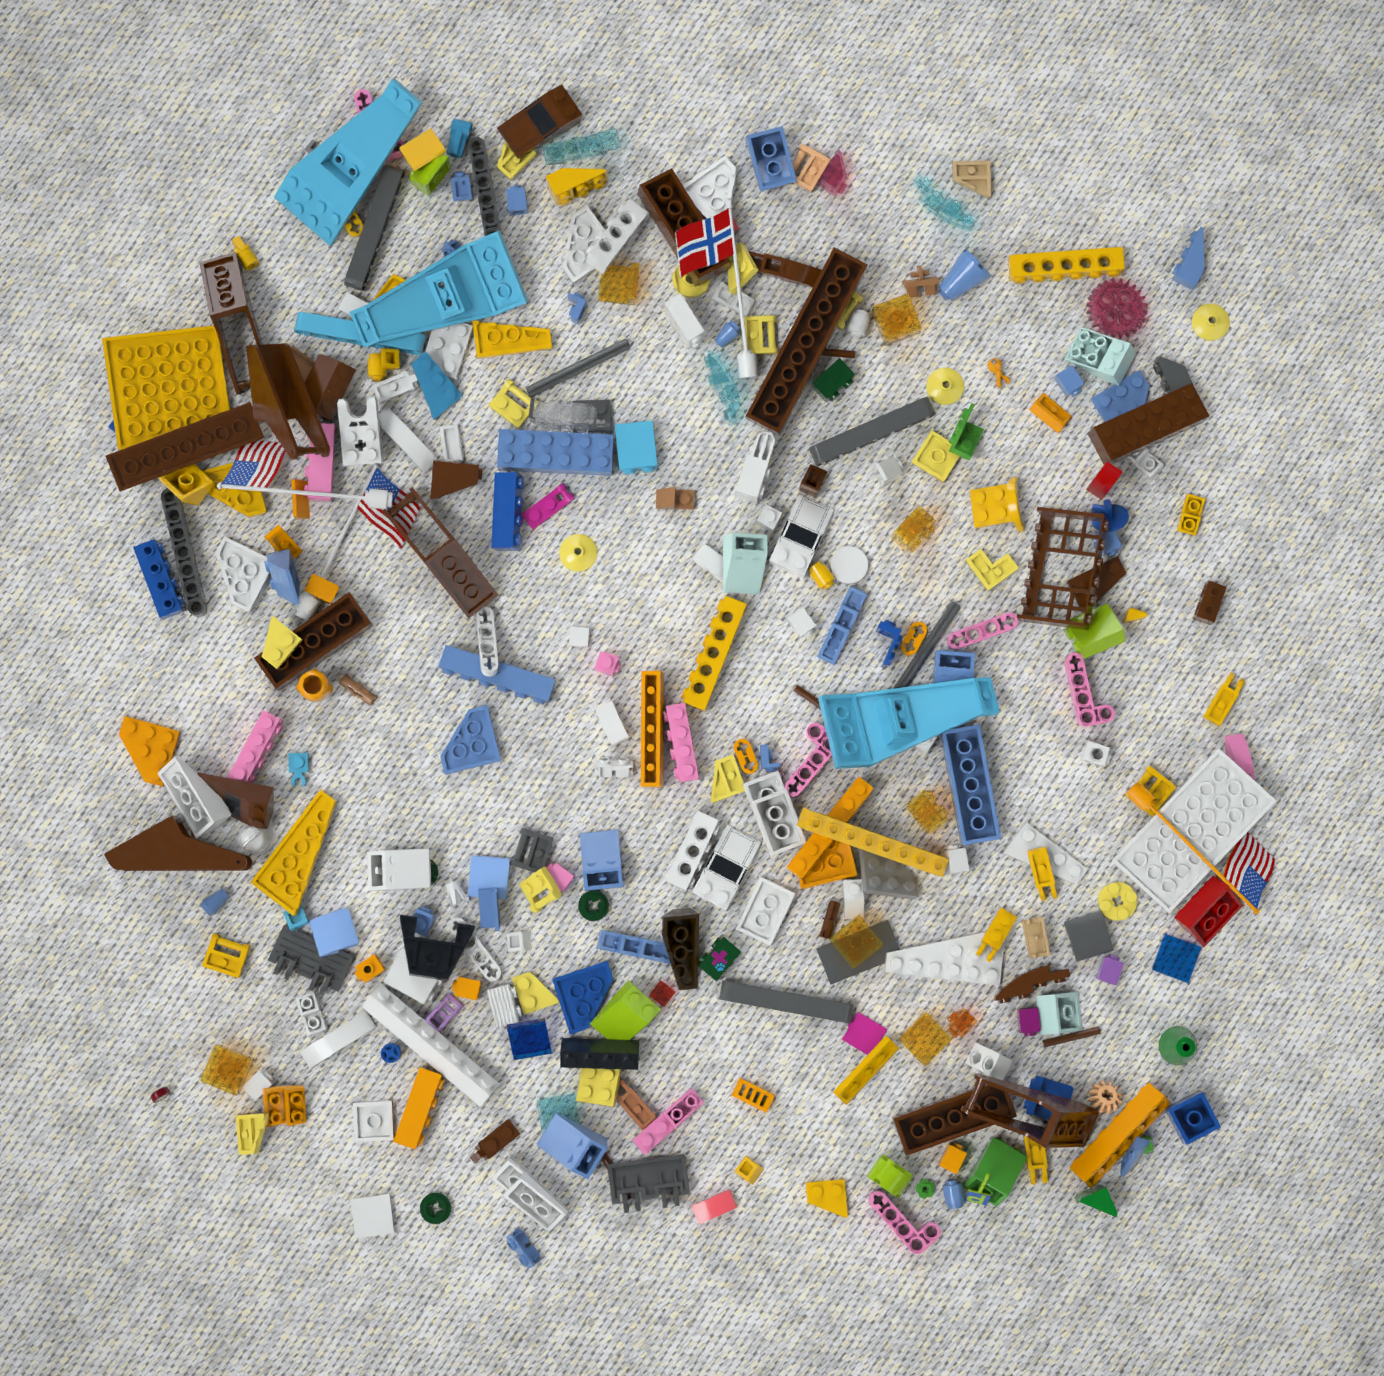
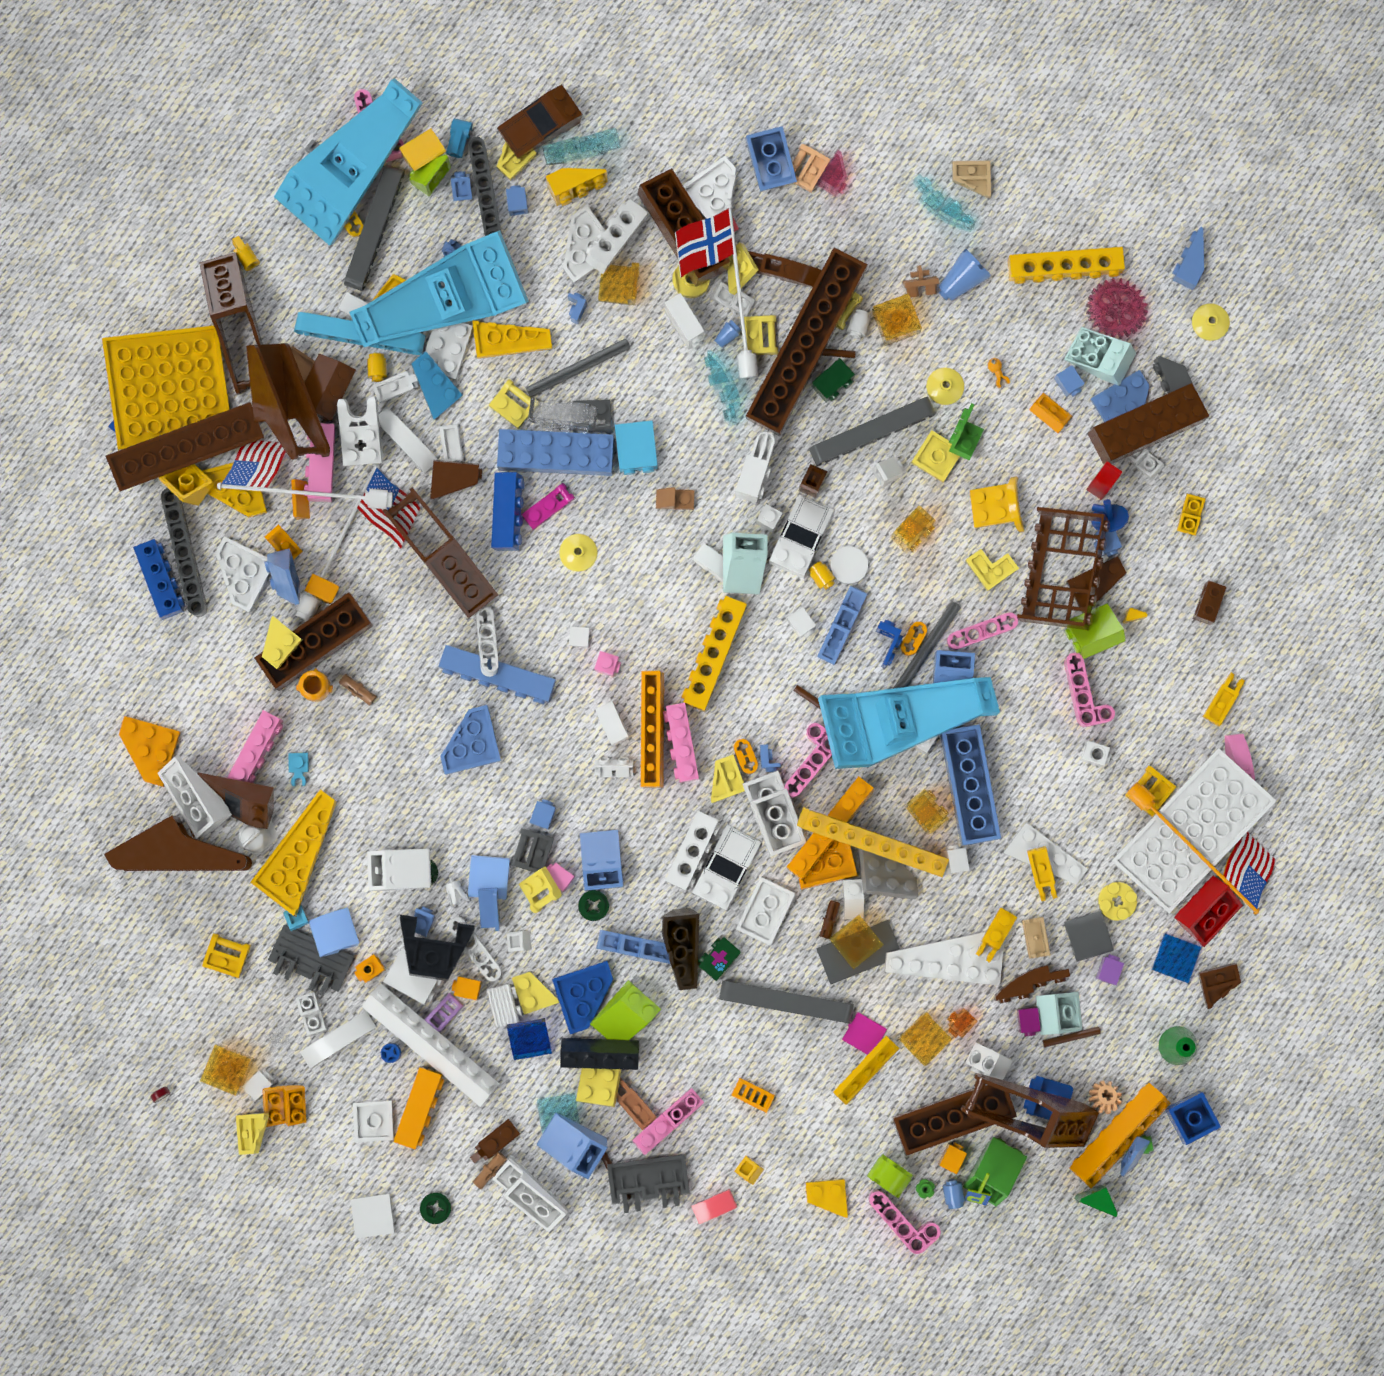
(214, 902): medium blue cone -> none
(390, 359): yellow slope -> none
(489, 1170): none -> medium nougat pin
(526, 1255): medium blue hinge -> none
(543, 814): none -> medium blue brick
(662, 993): clear red plate -> none
(1035, 1160): yellow hinge -> none
(1218, 982): none -> reddish brown wing

